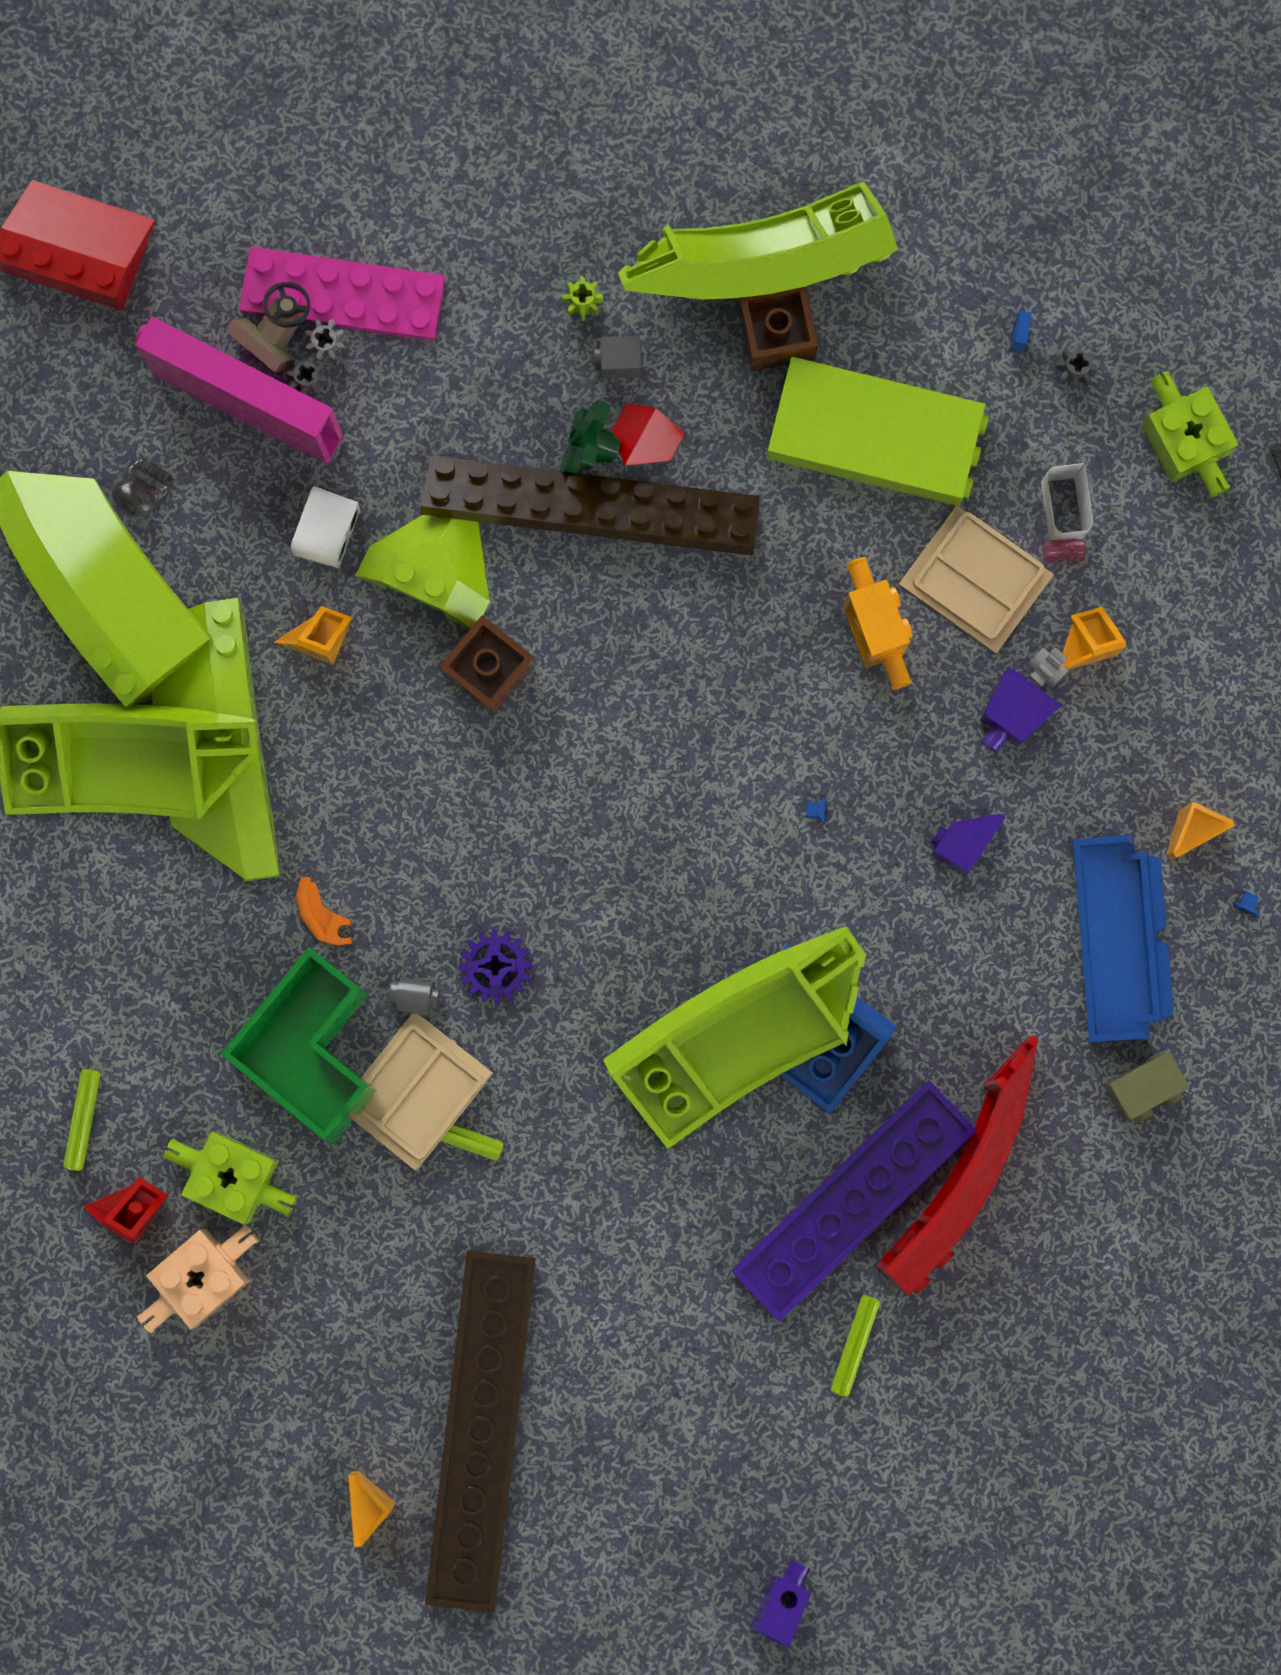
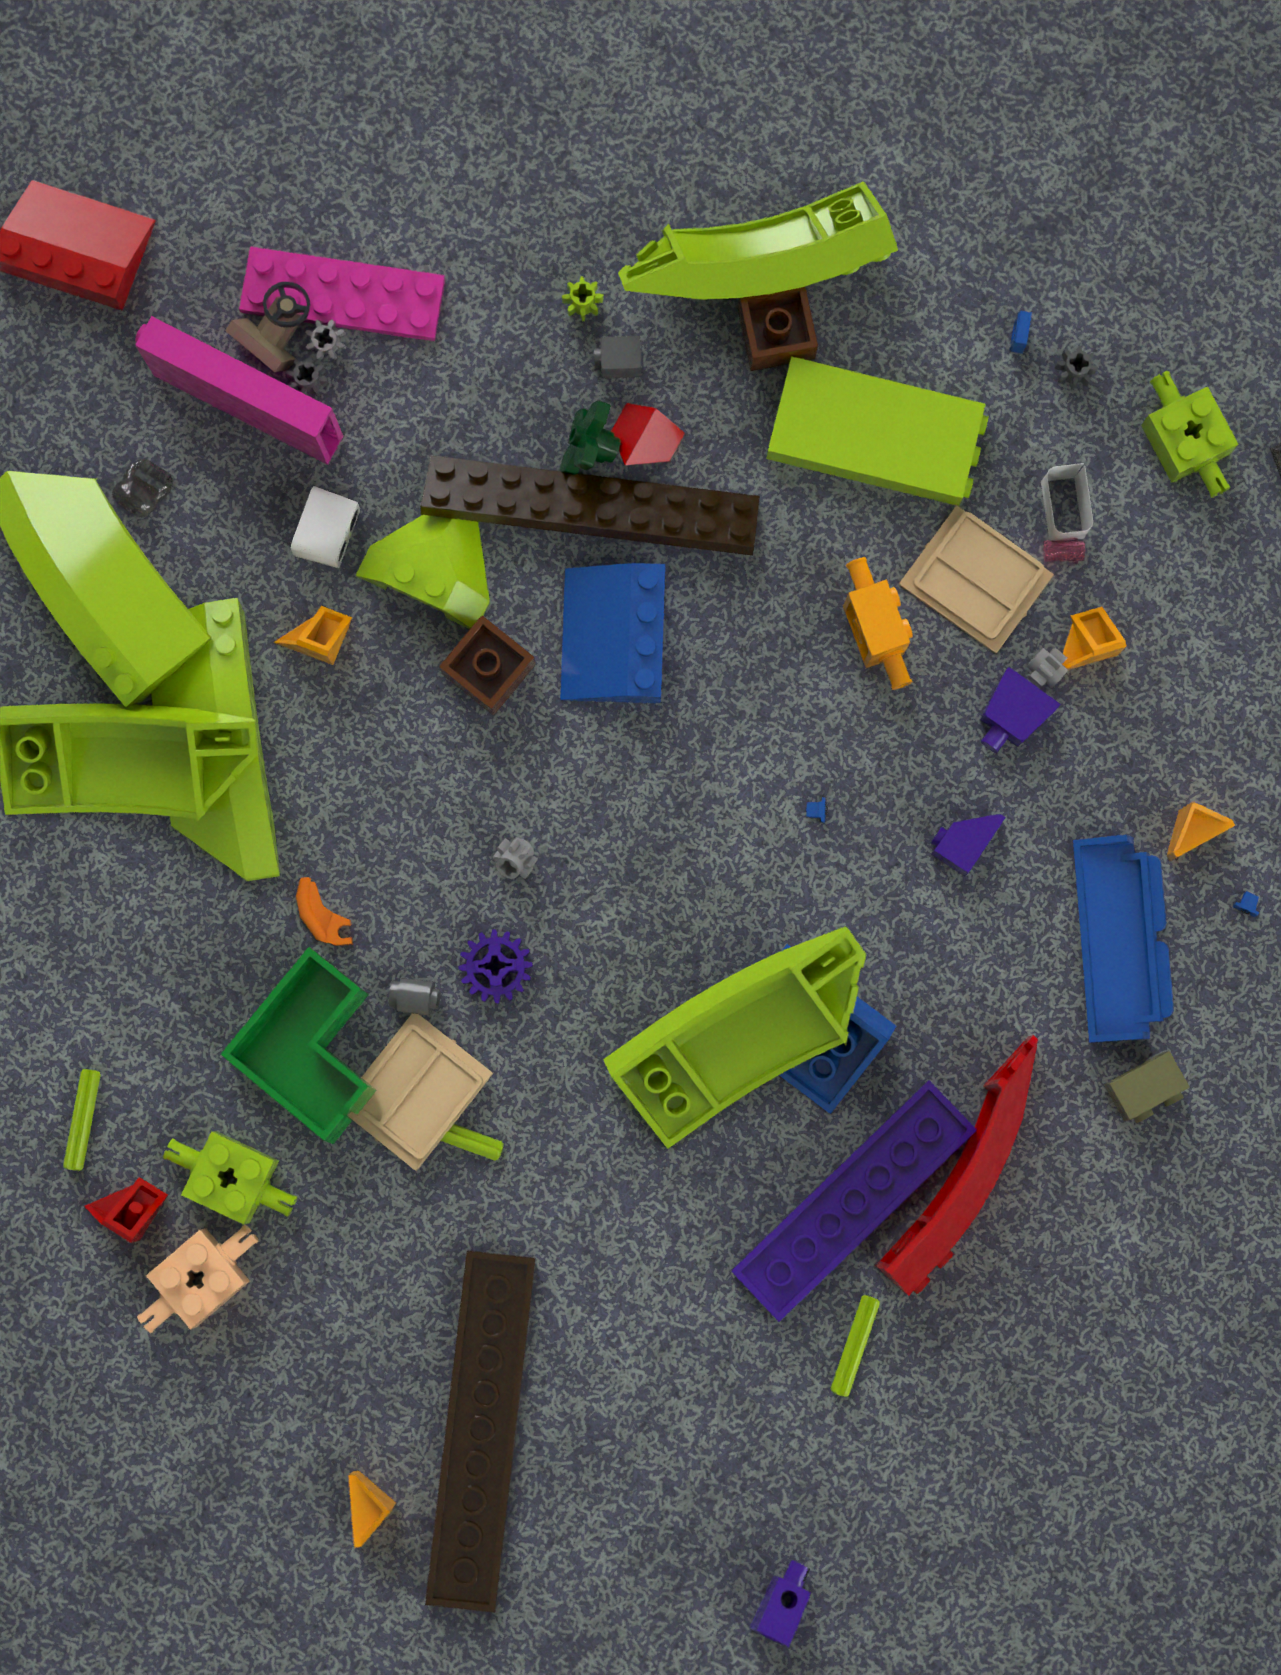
(515, 858): none -> light grey gear
(613, 633): none -> blue slope

